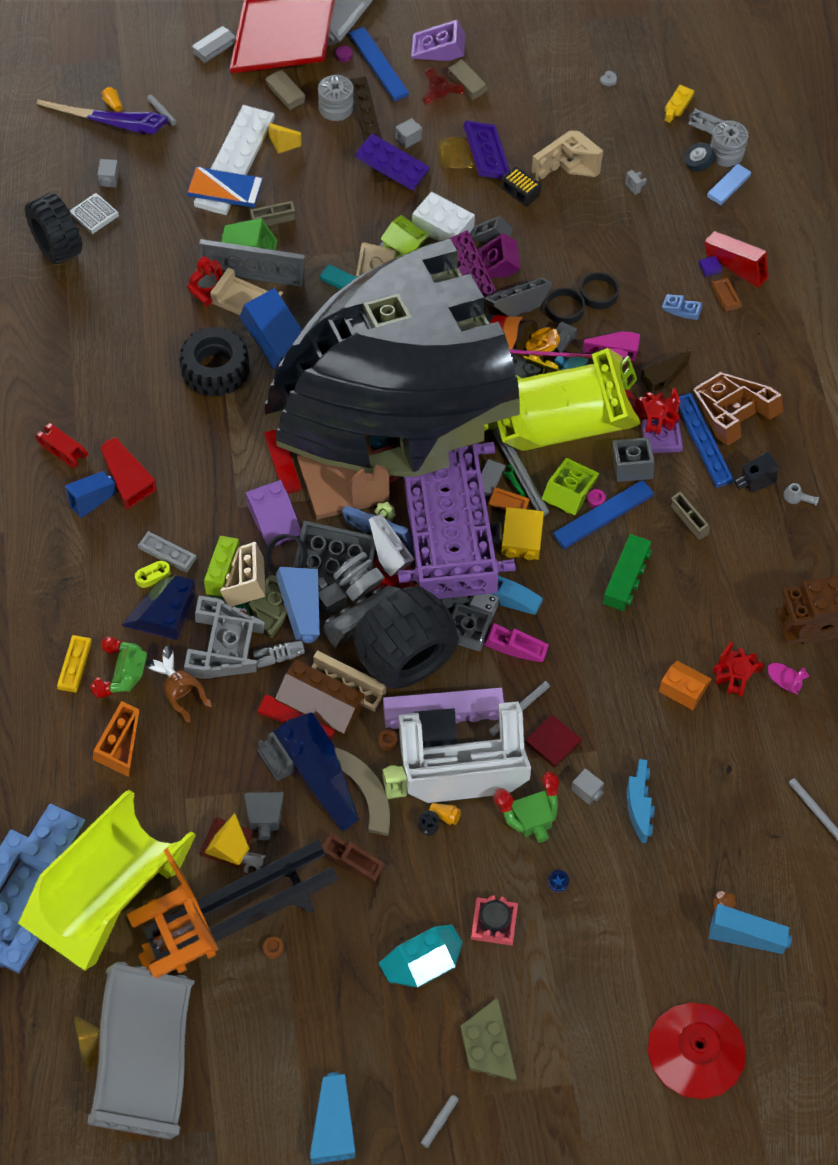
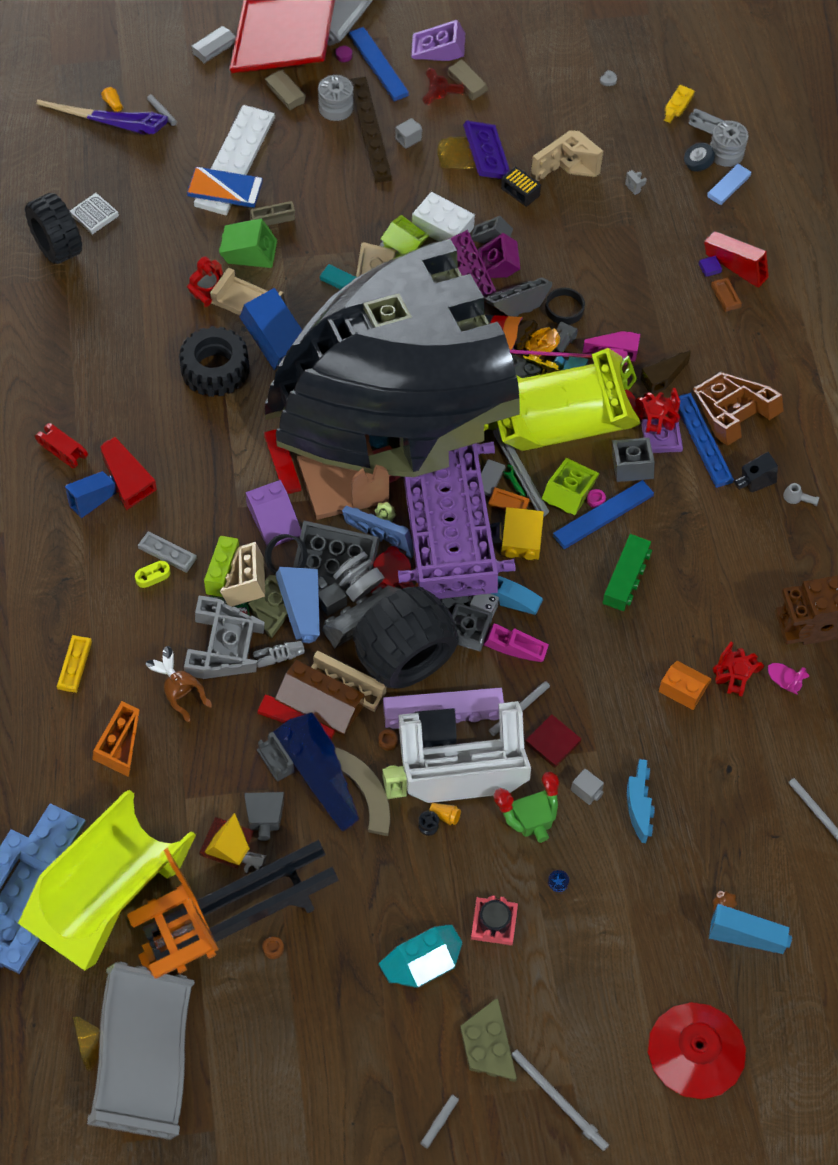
(108, 173): light grey brick -> none
(127, 669): bright green torso -> none
(164, 608): clear blue wedge -> none
(257, 262): dark grey plate -> none
(284, 138): yellow slope -> none
(333, 1124): dark azure slope -> none
(351, 857): copper slope -> none
(389, 547): white slope -> none
(392, 162): dark purple plate -> none
(589, 1130): none -> light grey bar
(603, 277): black tyre -> none
(678, 306): medium blue slope -> none
(703, 529): dark tan piece -> none

